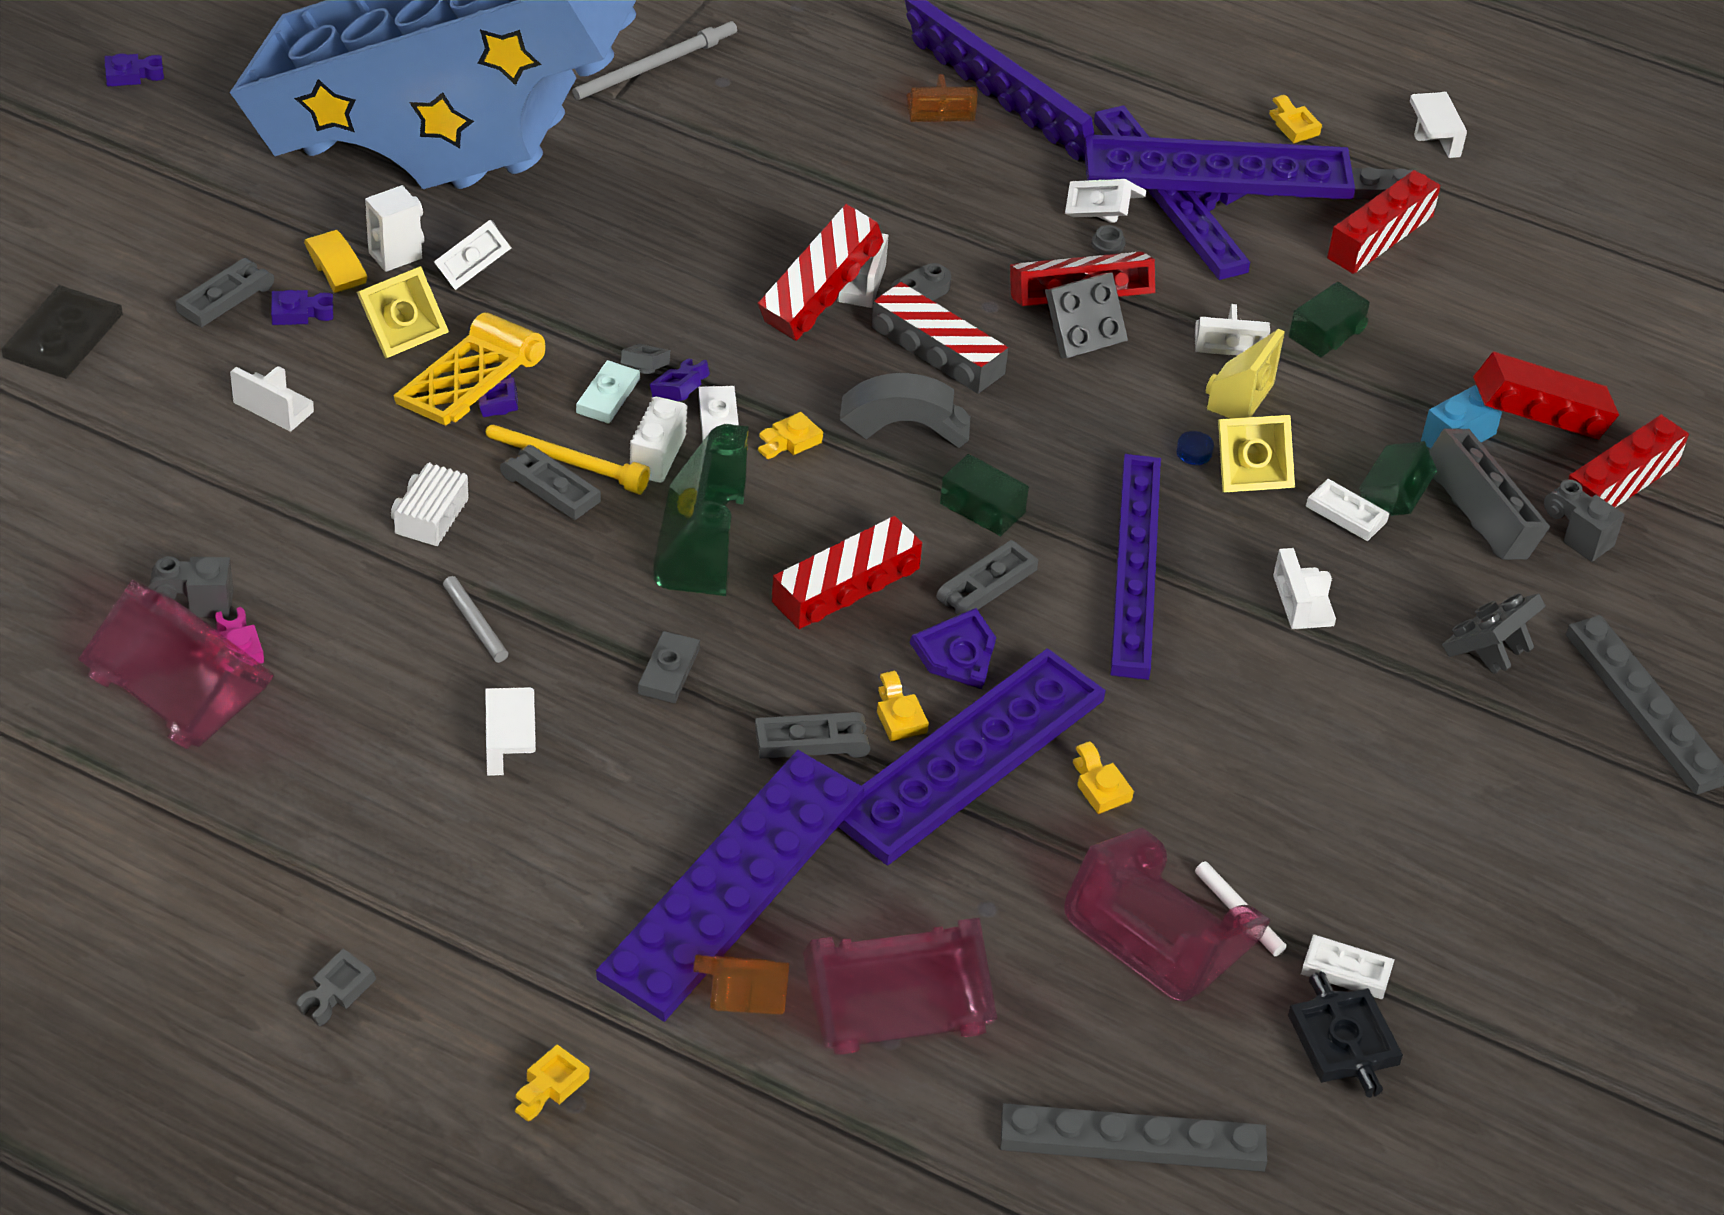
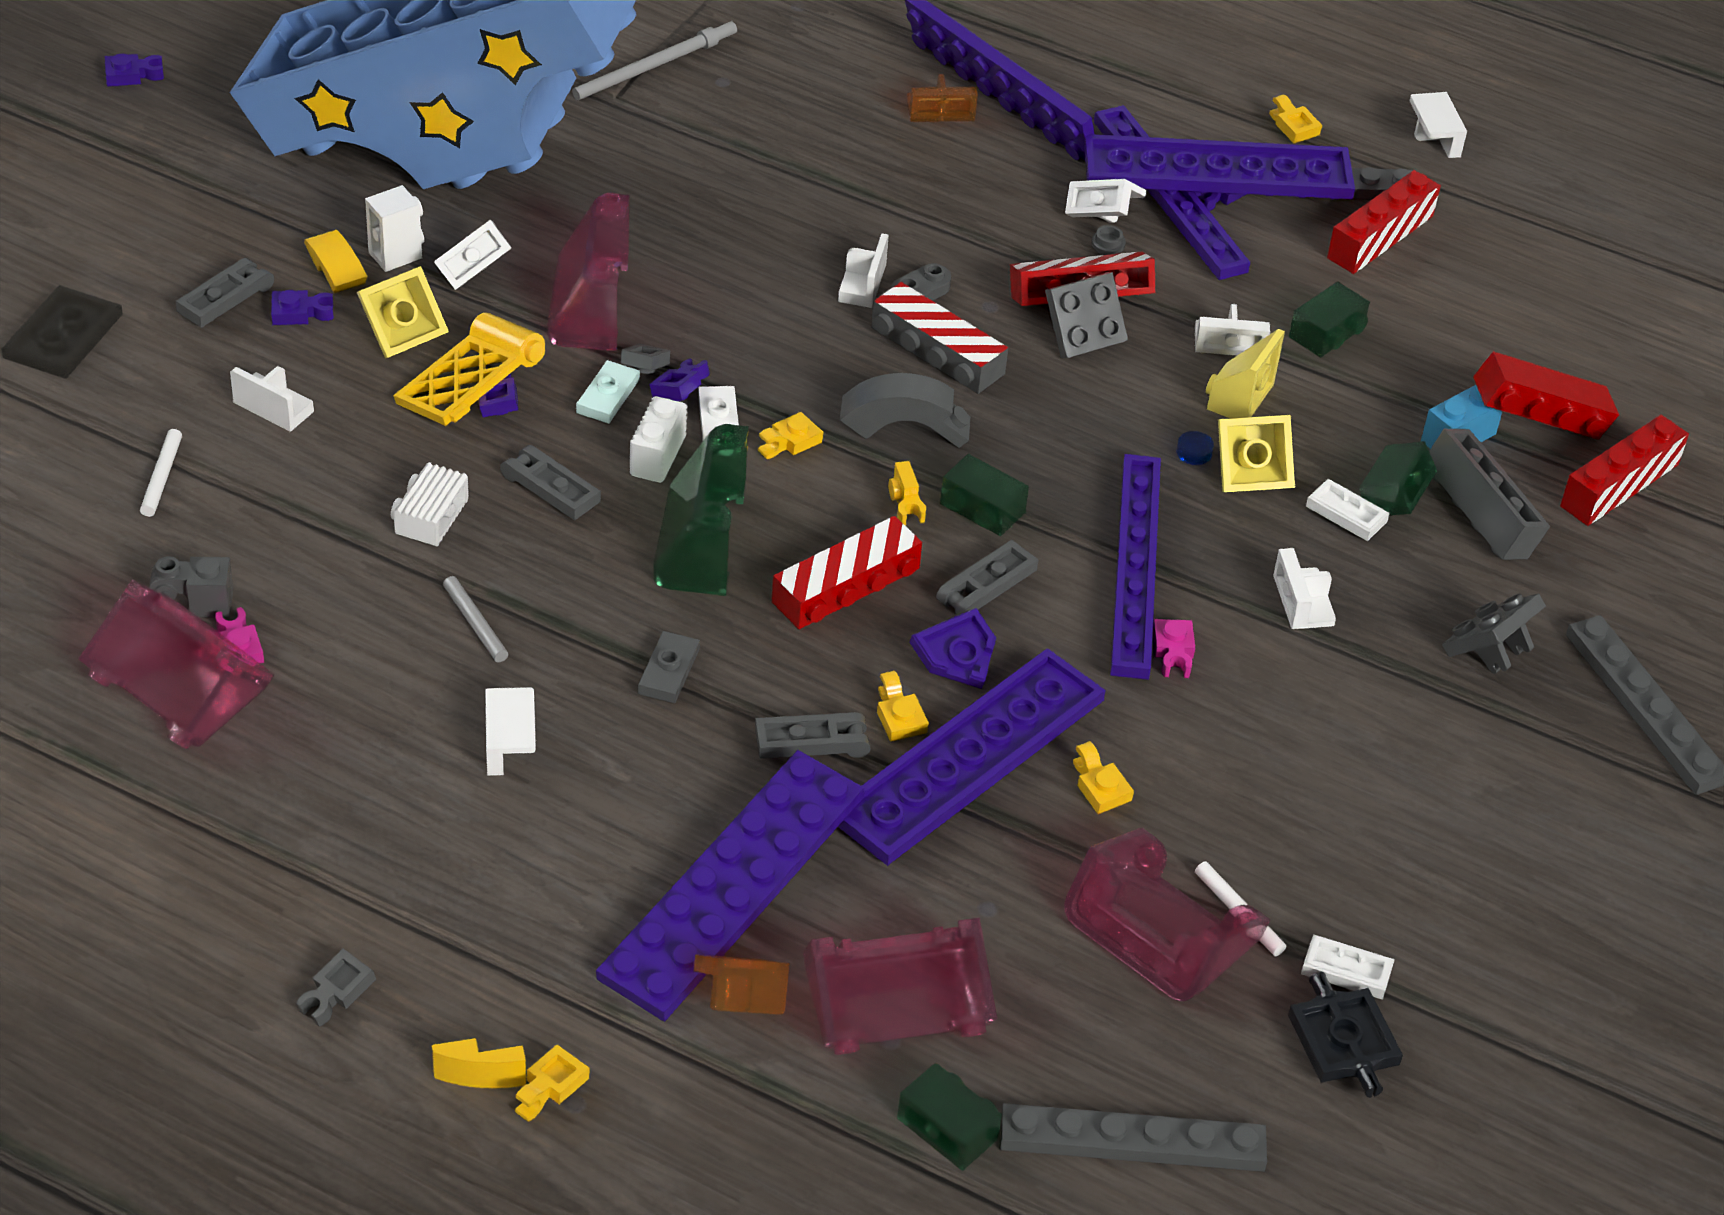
(161, 472): none -> white bar
(463, 1065): none -> yellow slope
(587, 277): none -> clear pink windscreen
(632, 476): yellow piece -> none
(821, 272): brick -> none
(905, 490): none -> yellow plate
(949, 1116): none -> clear green brick
(1174, 644): none -> dark pink plate
(1592, 520): dark grey brick -> none

